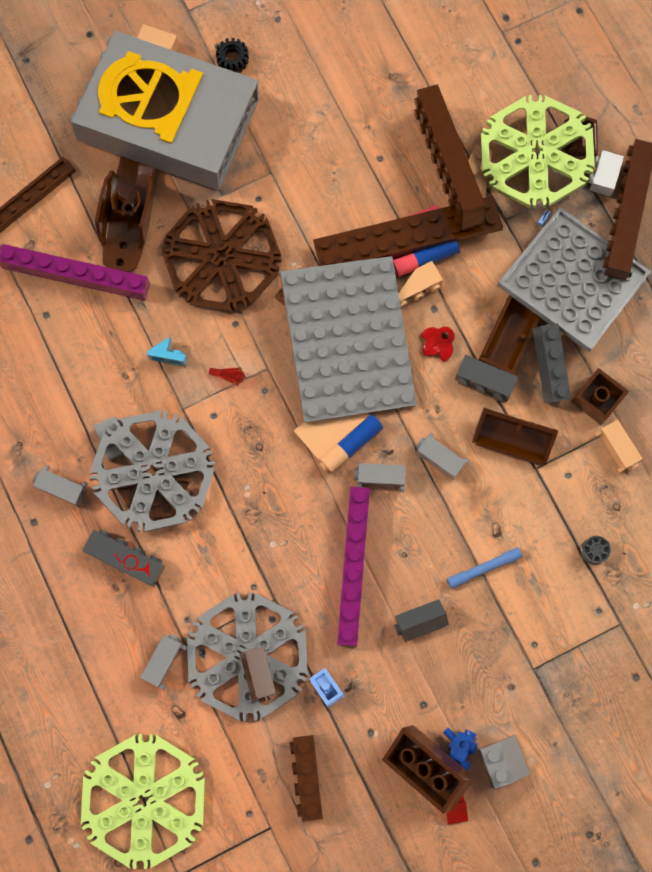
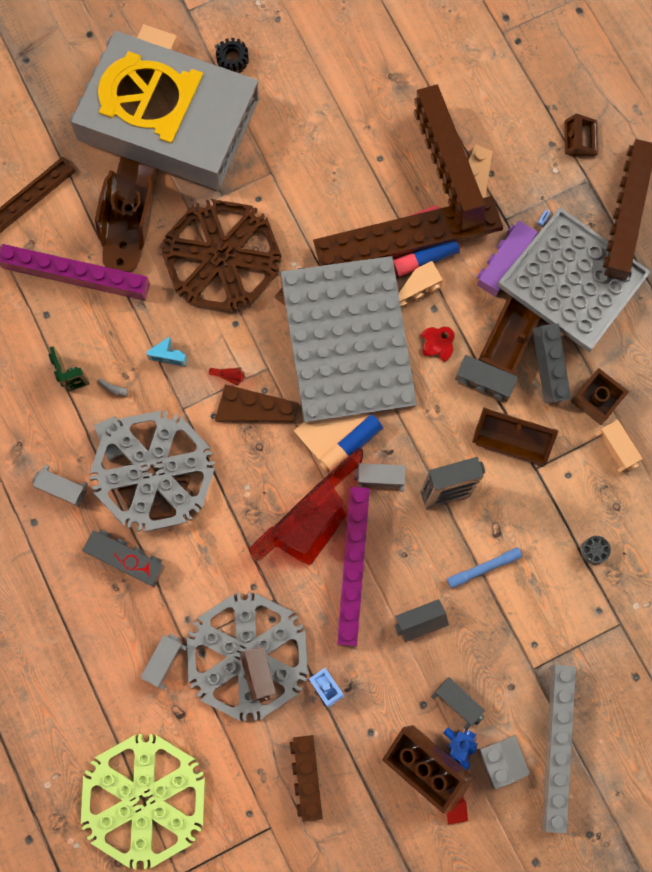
(73, 378): none -> dark green bracket
(118, 390): none -> light grey helmet
(247, 405): none -> reddish brown wing
(312, 520): none -> clear red piece
(440, 456): light grey brick -> none
(451, 482): none -> dark grey fence
(460, 702): none -> dark grey brick
(508, 252): none -> medium lavender brick
(550, 150): yellowish green plate -> none
(558, 749): none -> light grey brick
(606, 173): white brick -> none

